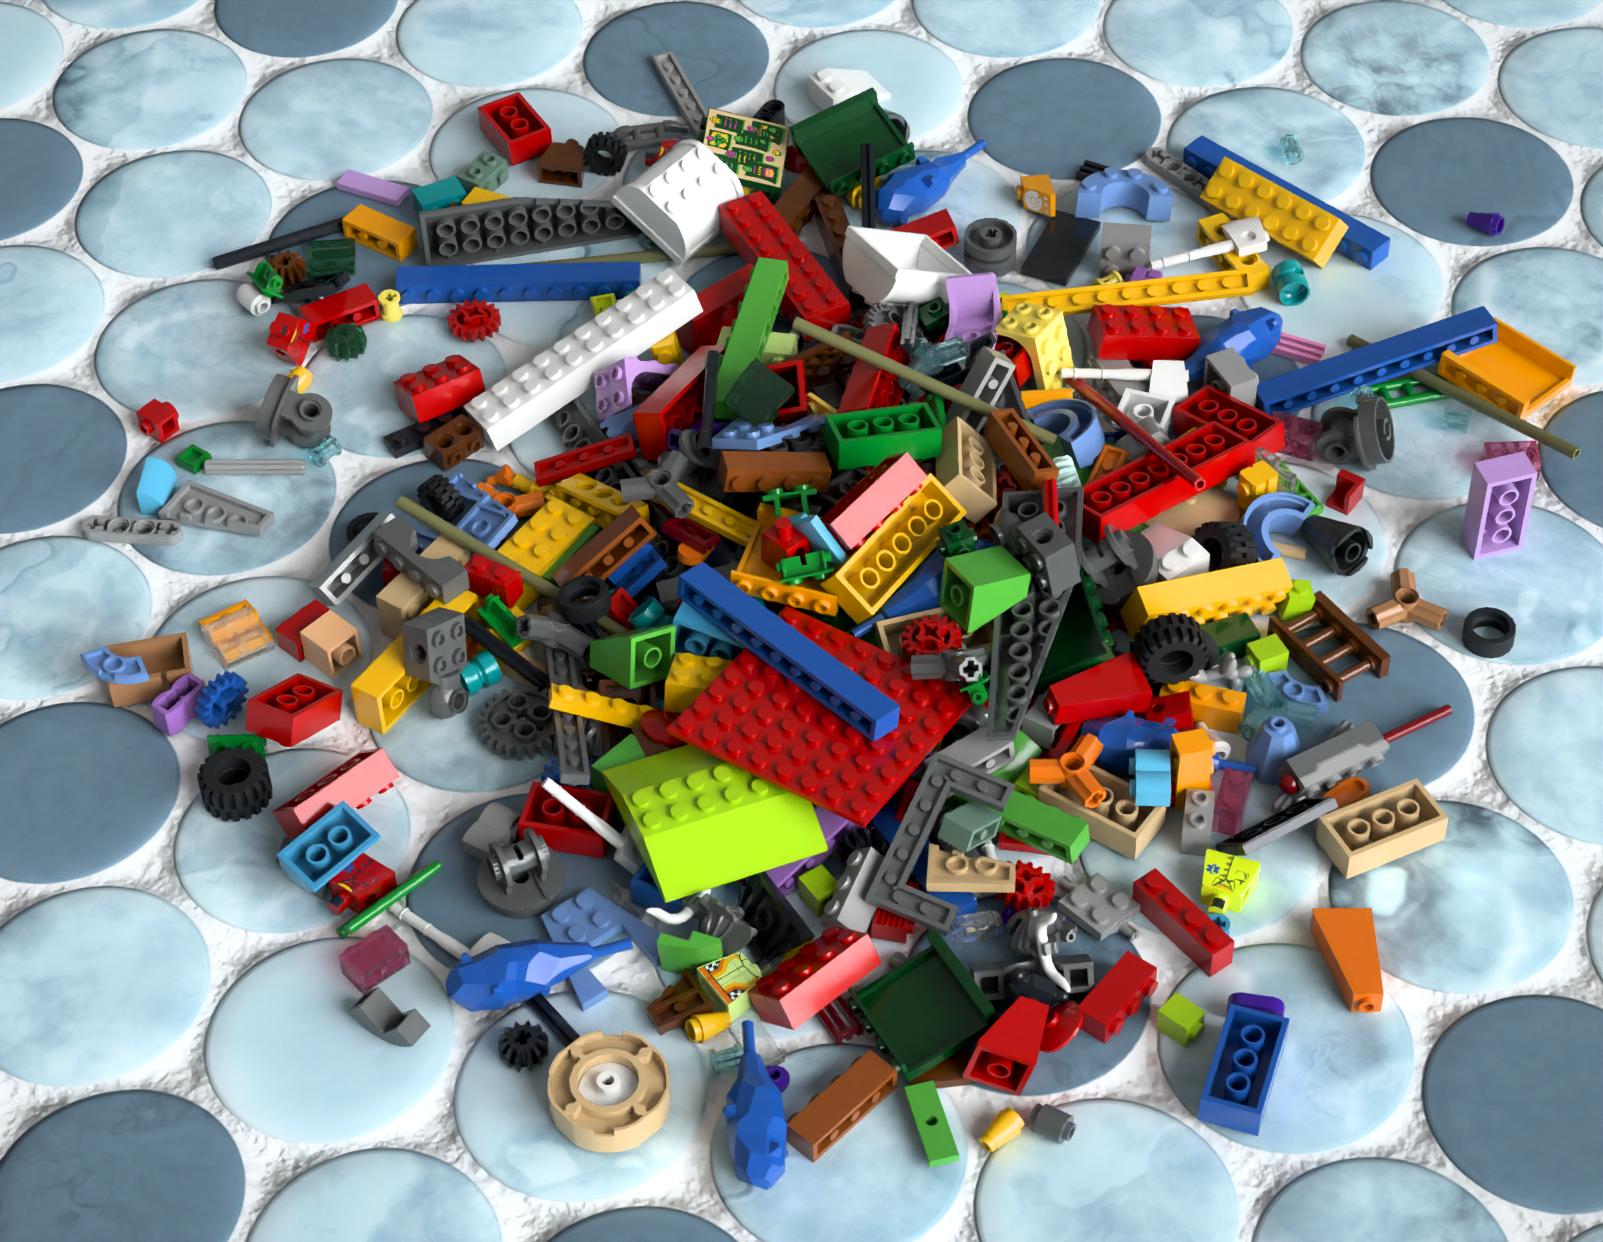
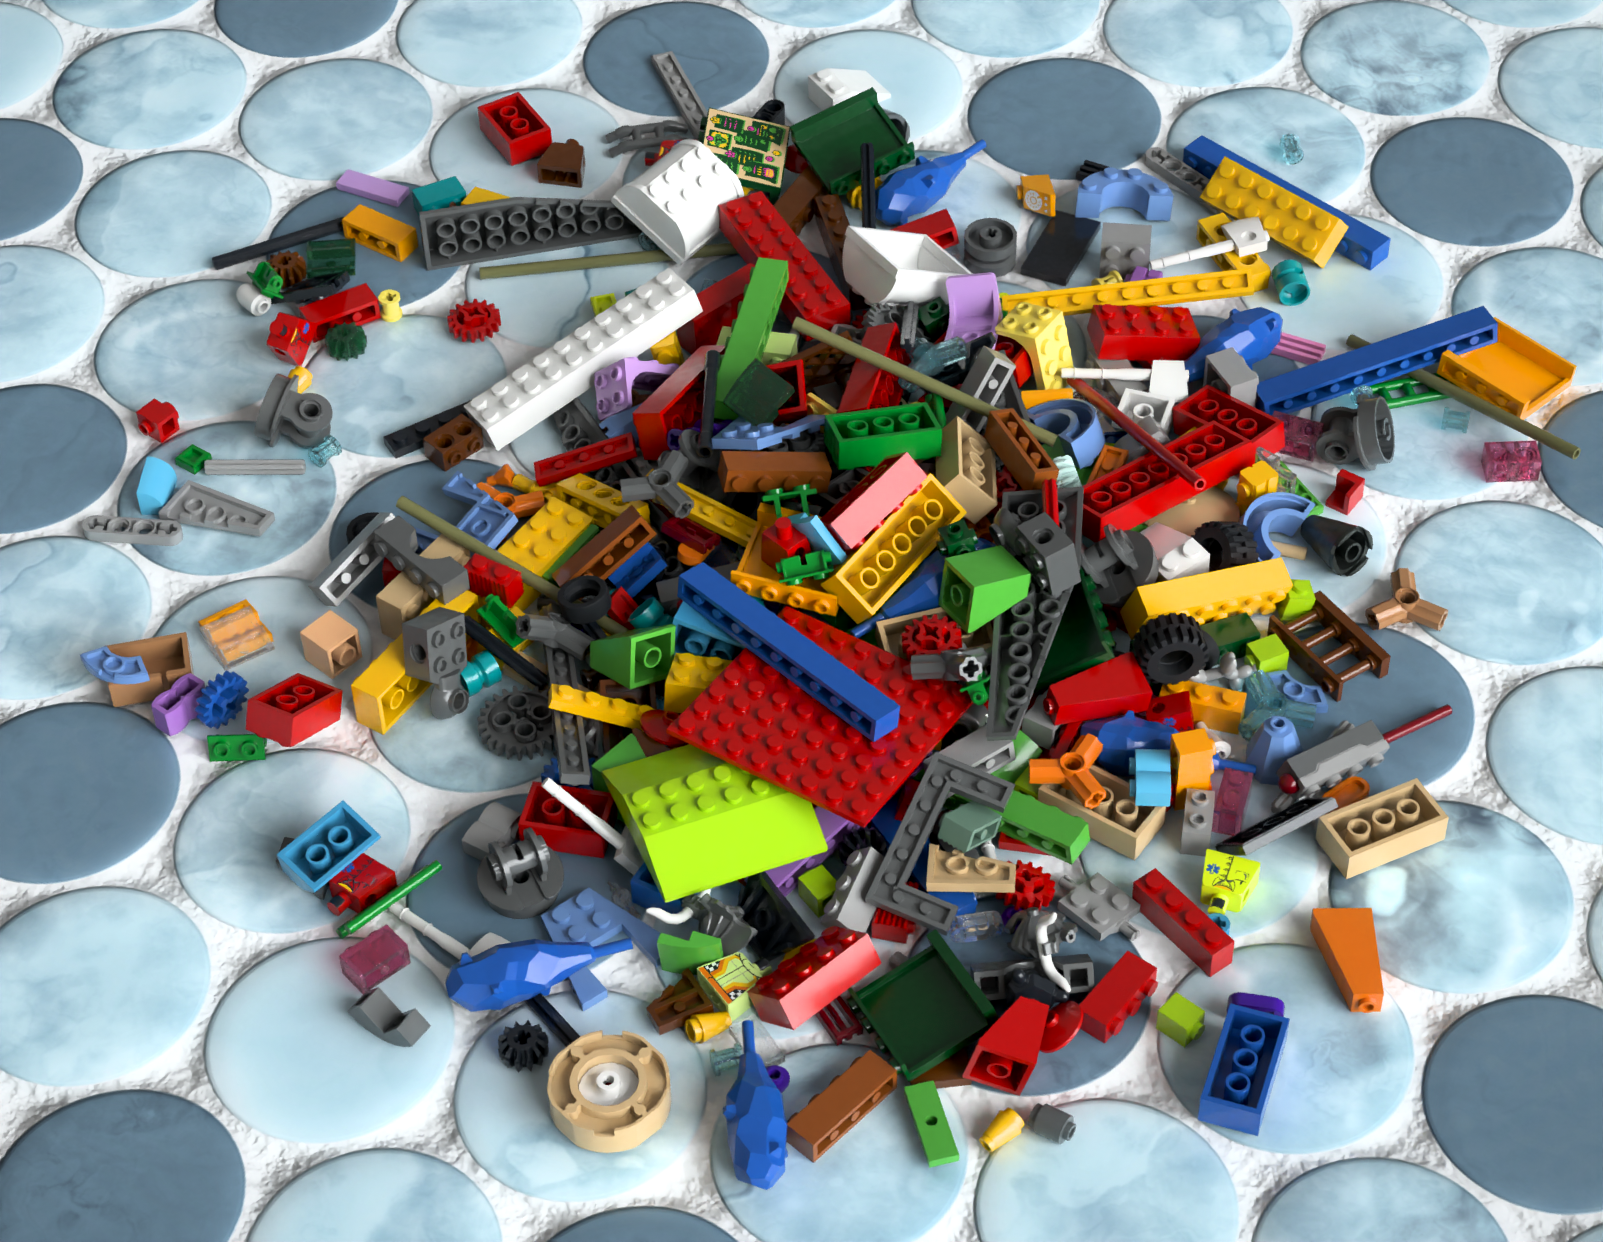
(236, 800): black tyre -> none
(289, 631): red brick -> none
(351, 781): brick -> none
(438, 388): red brick -> none
(440, 497): black tyre -> none
(485, 172): sand green brick -> none
(516, 282): blue brick -> none
(609, 144): black tyre -> none
(1486, 222): dark purple cone -> none
(1491, 618): black tyre -> none
(1498, 505): lavender brick -> none

